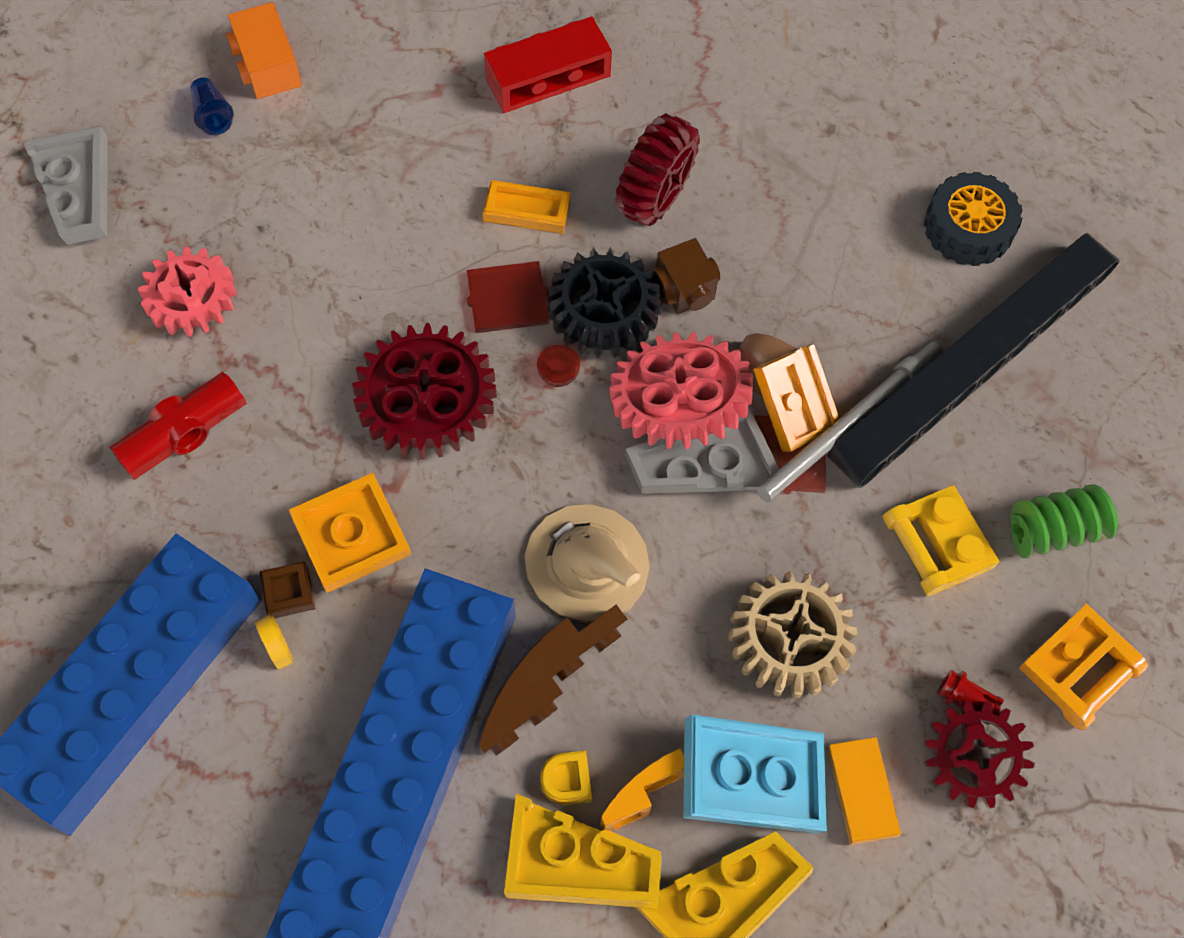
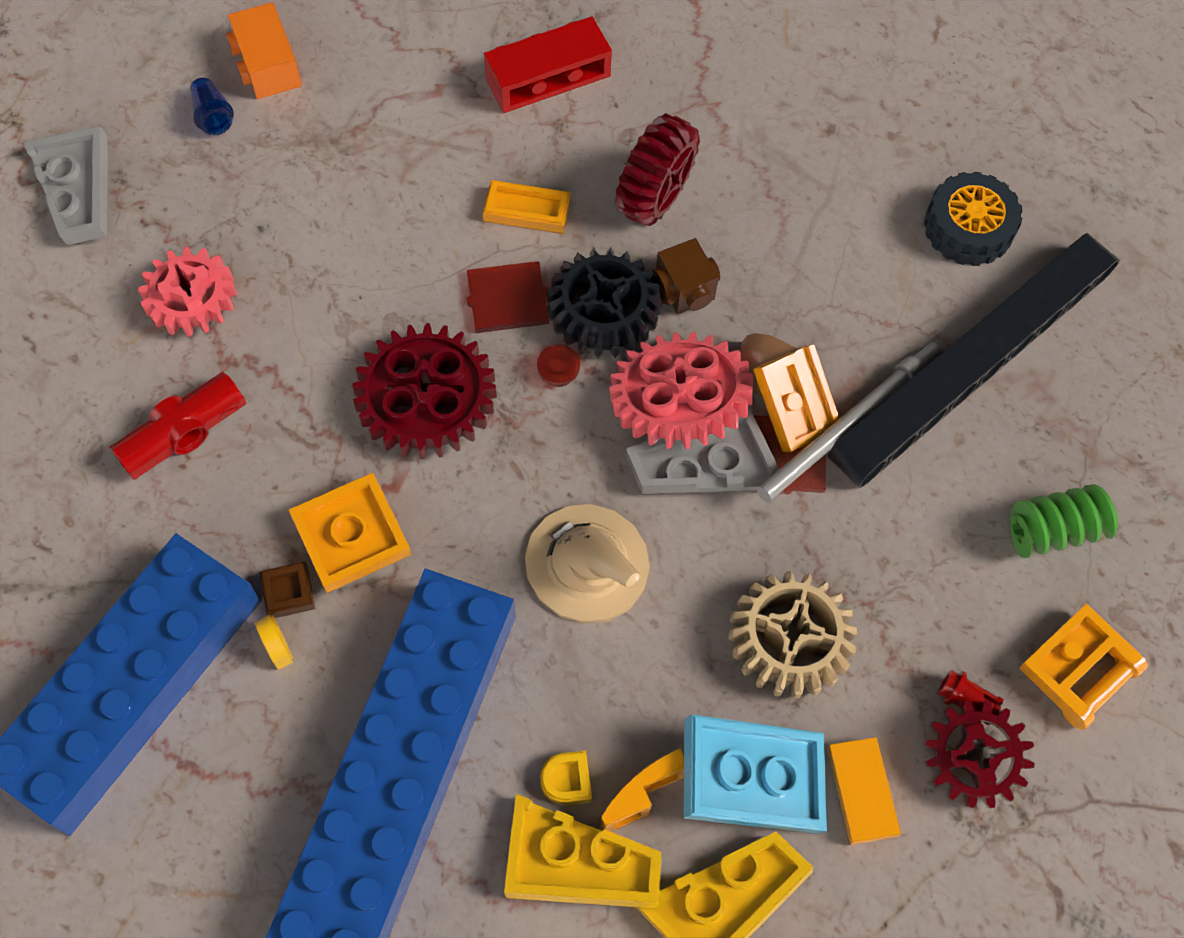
(530, 686): reddish brown slope -> none
(952, 535): yellow plate -> none

